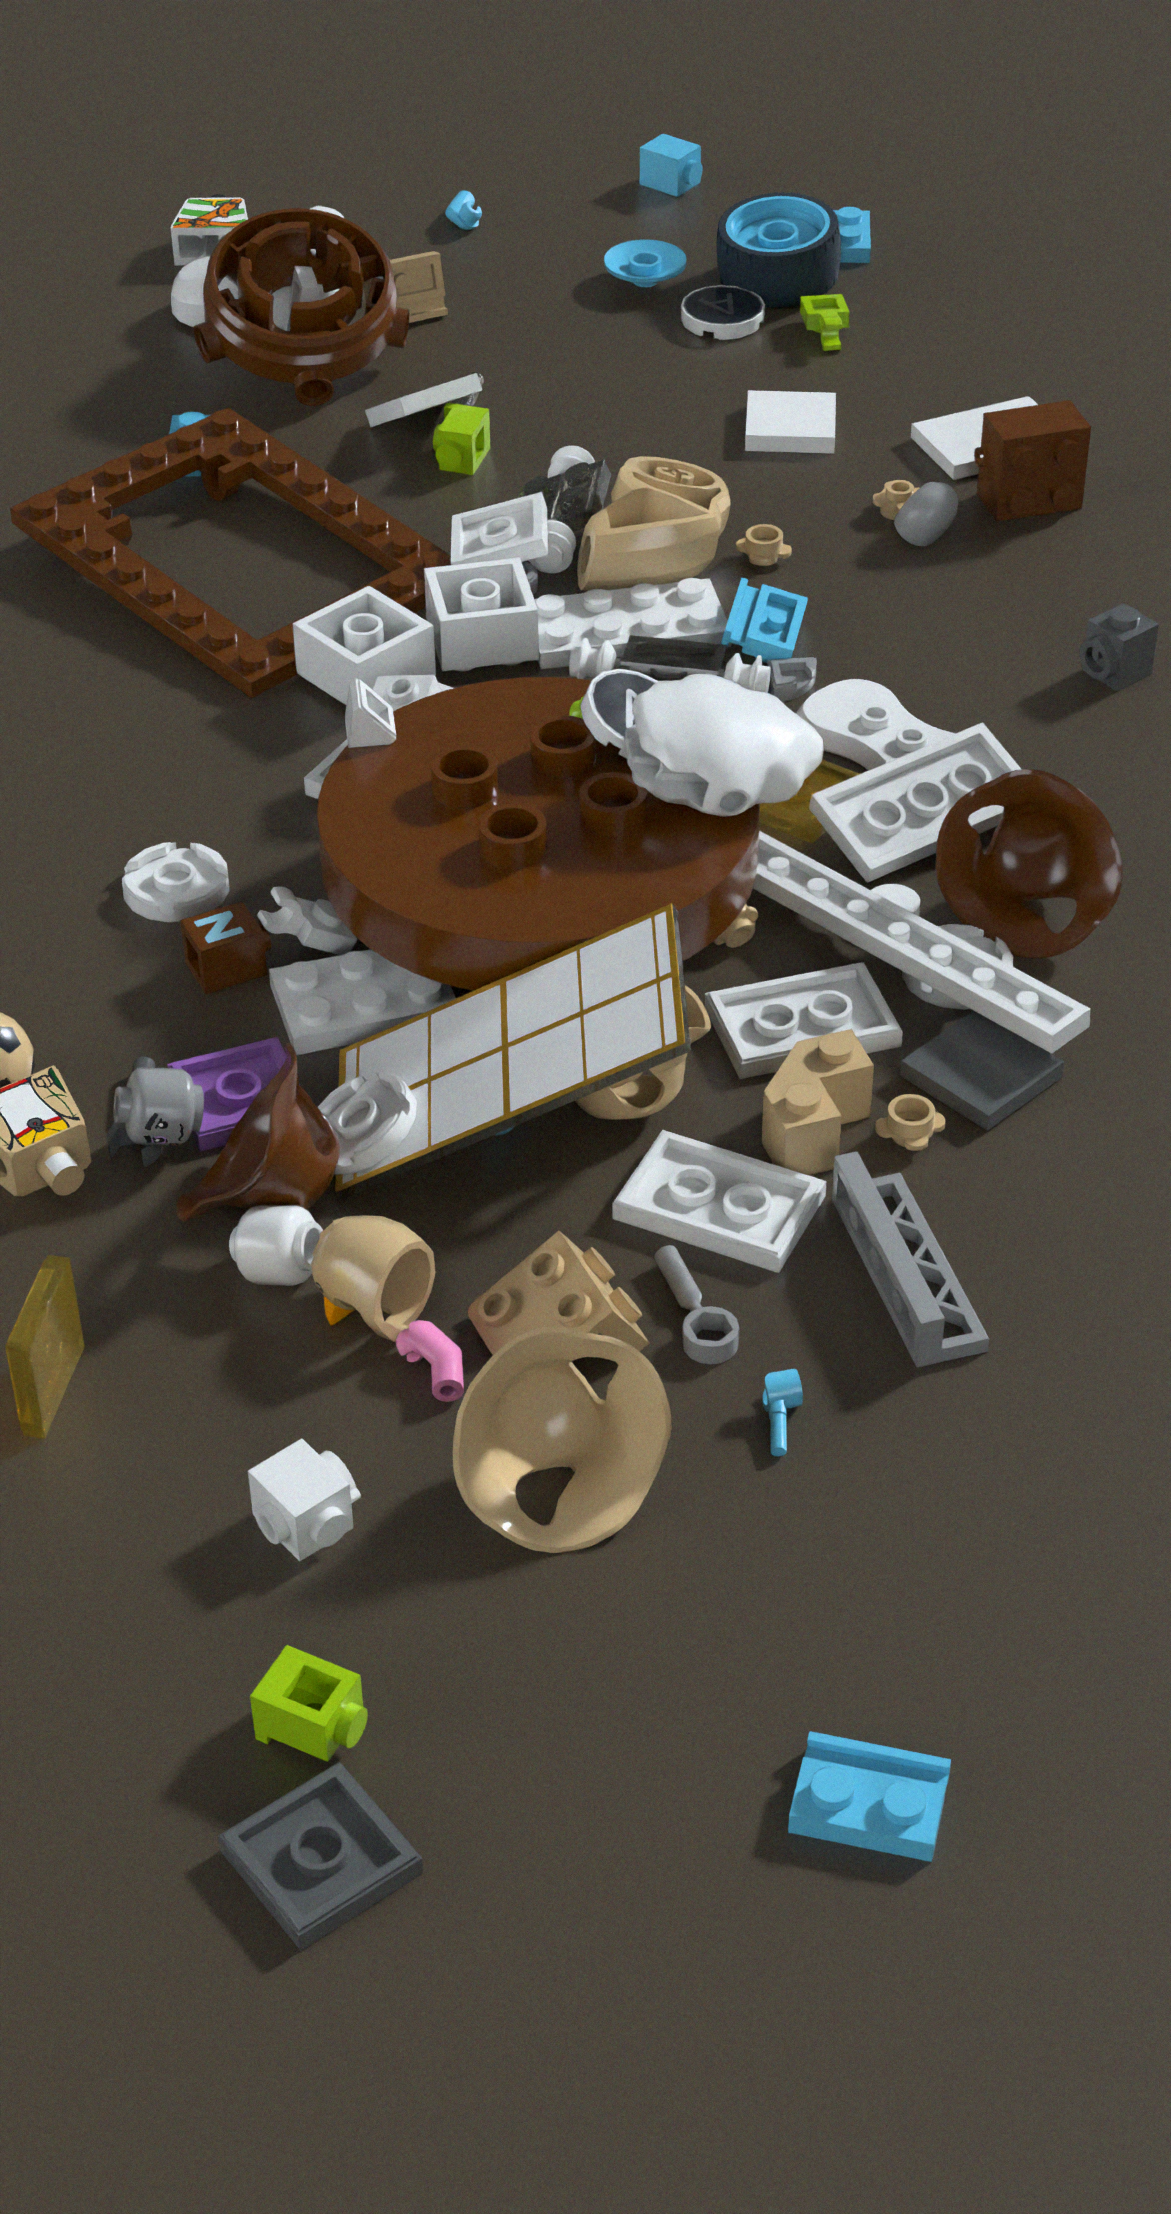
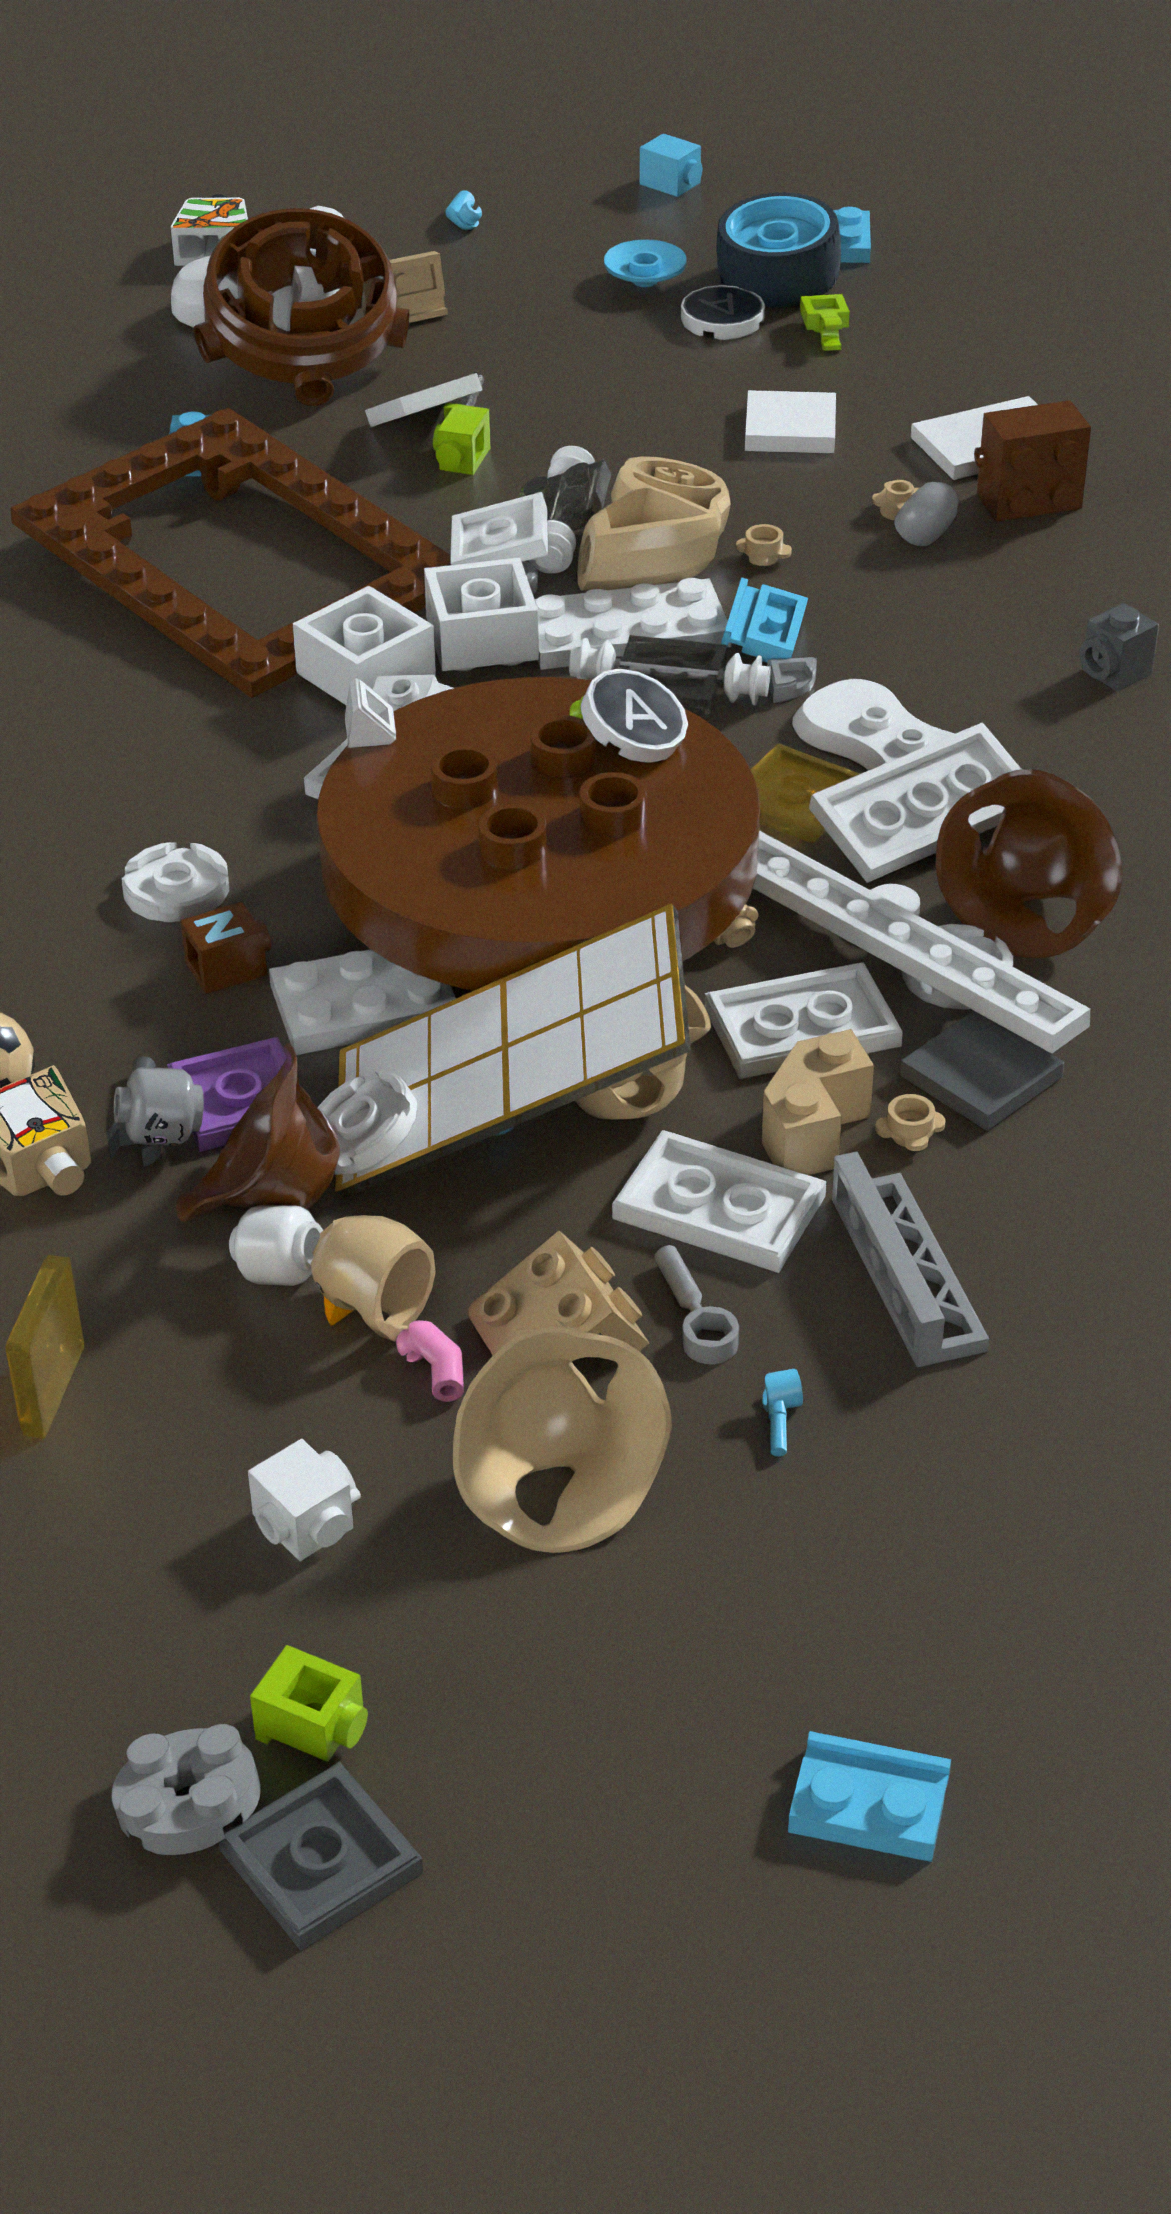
(158, 1766): none -> light grey plate
(312, 922): white plate -> none
(718, 745): white piece -> none

